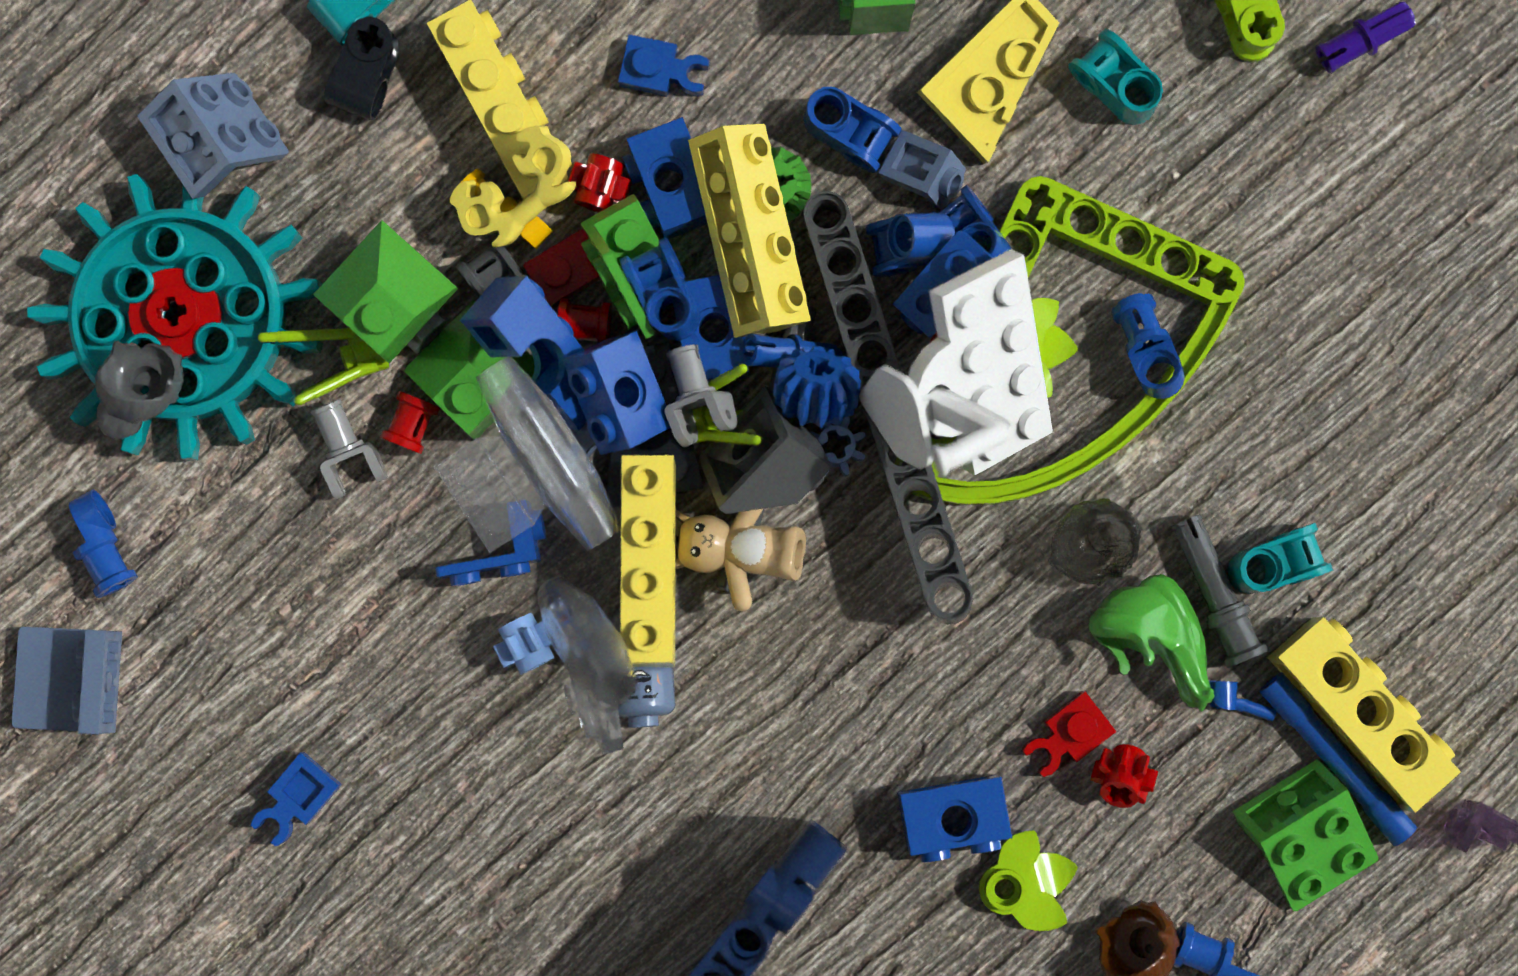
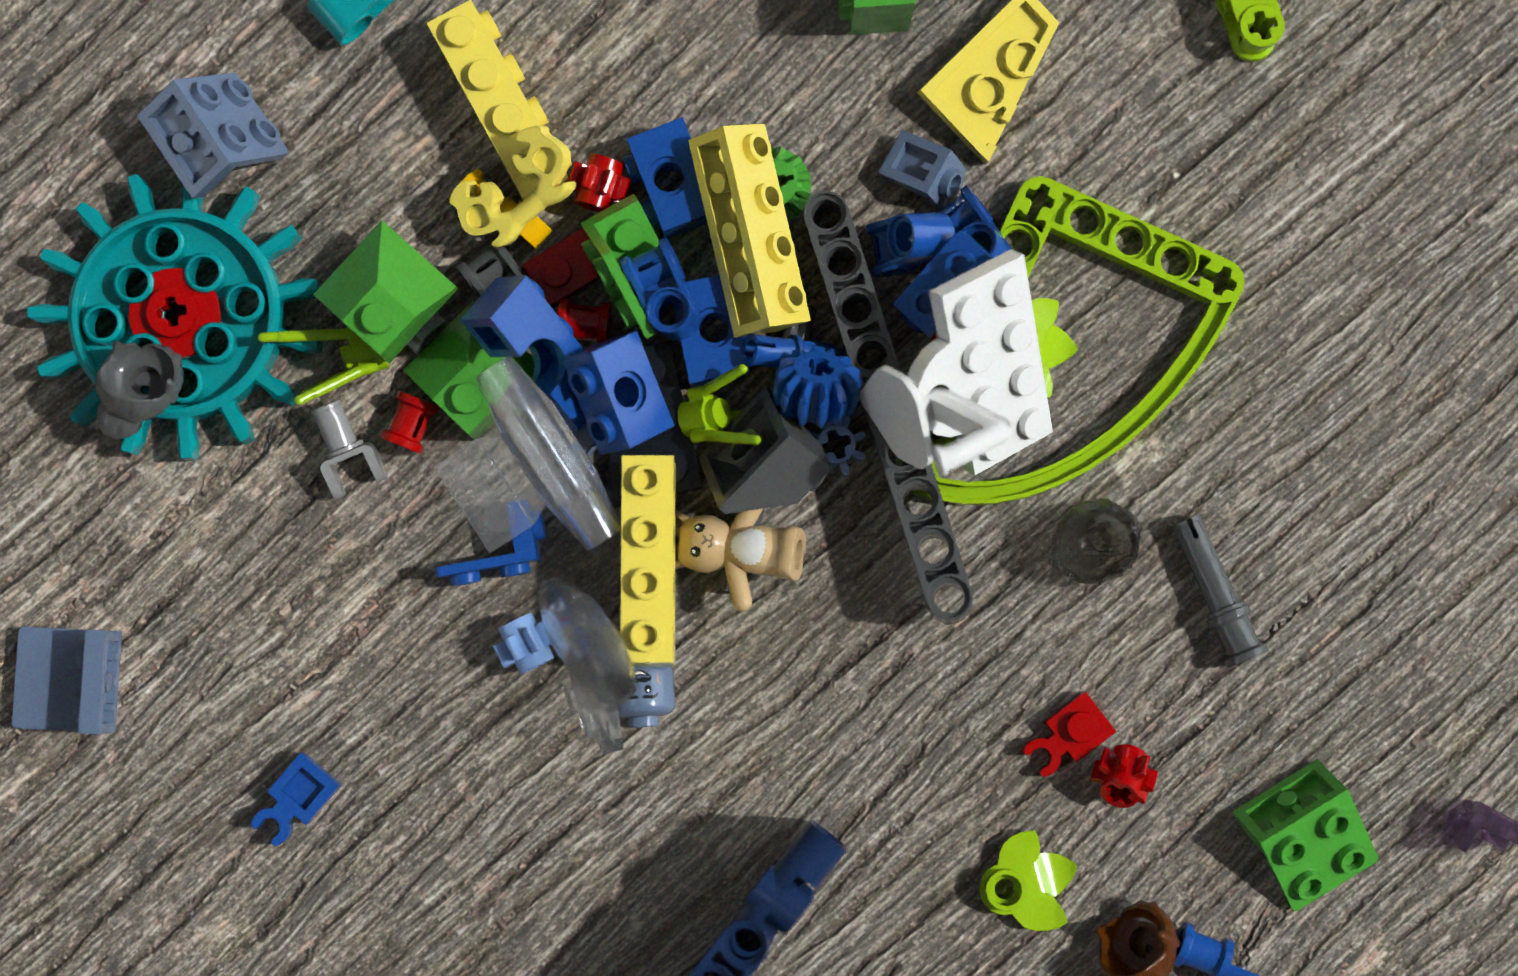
(99, 551): blue connector -> none
(360, 76): black piece -> none
(653, 65): blue plate -> none
(695, 393): light grey piece -> none
(852, 129): blue piece -> none
(986, 811): blue brick -> none
(1116, 75): teal piece -> none
(1158, 349): blue connector -> none
(1161, 622): bright green piece -> none
(1226, 698): blue hand -> none
(1286, 559): teal piece -> none
(1366, 36): dark purple axle -> none
(1375, 802): blue piece -> none
(1429, 760): light yellow brick -> none

